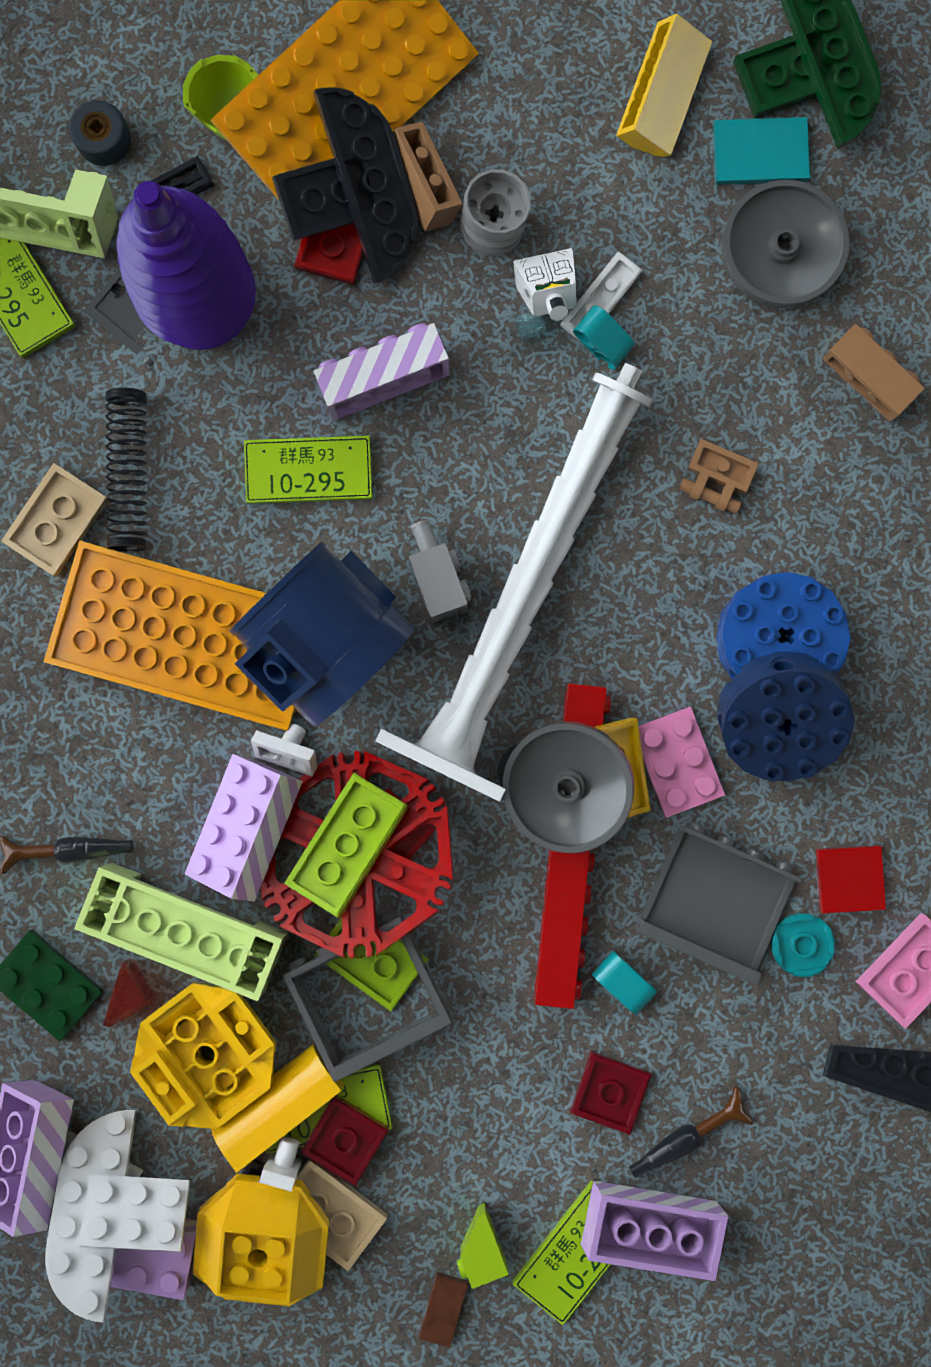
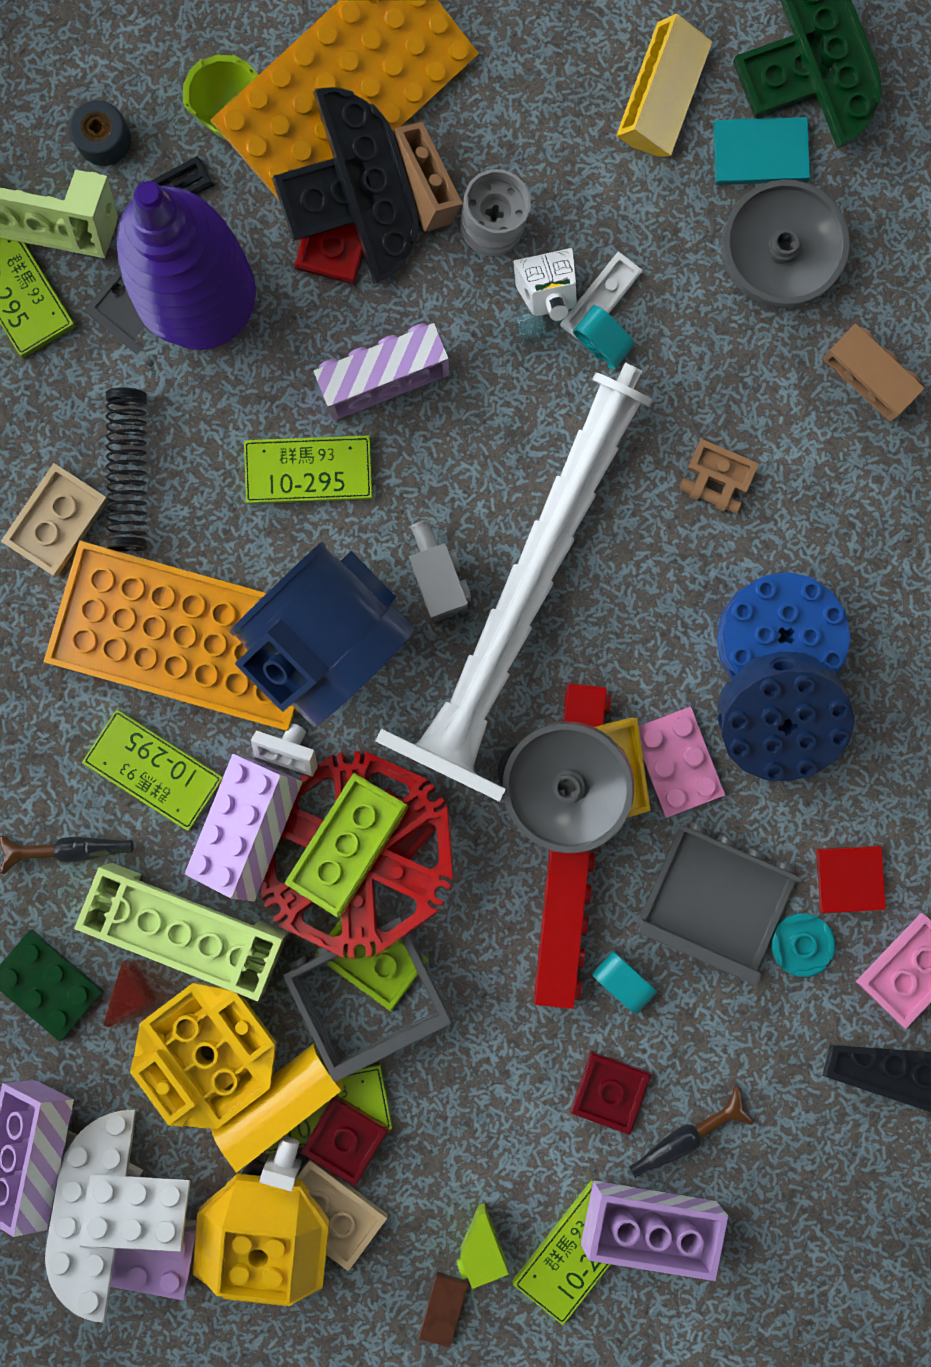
(153, 770): none -> lime tile

